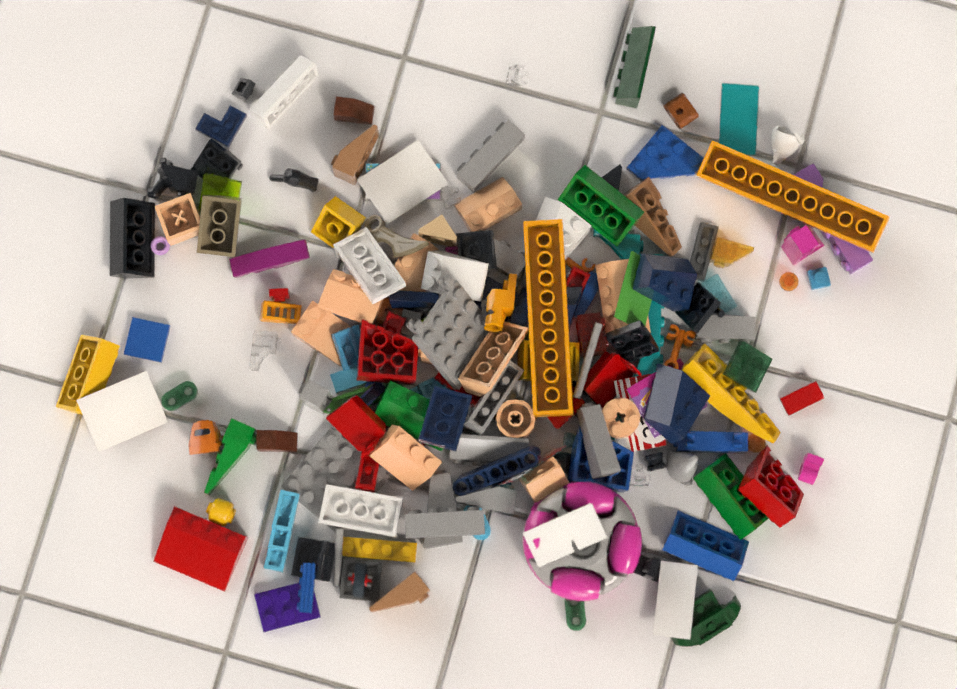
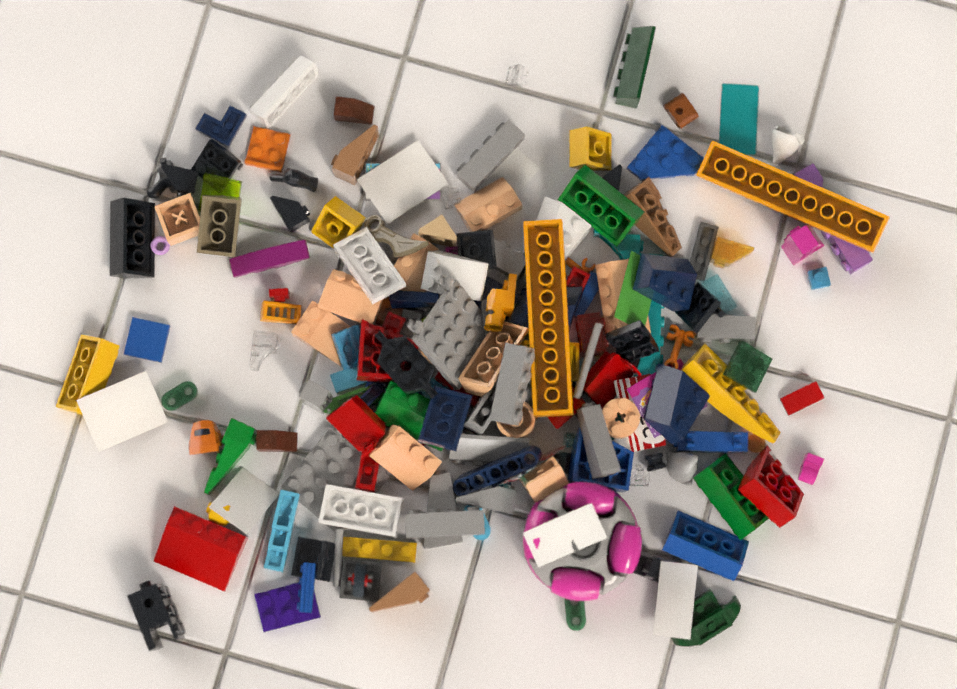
(153, 611): none -> black torso
(244, 88): black plate -> none
(247, 500): none -> white sticker
(267, 149): none -> orange piece
(291, 212): none -> black slope
(399, 350): none -> black plate
(512, 384): none -> light grey brick
(590, 148): none -> yellow slope
(788, 281): clear orange plate -> none

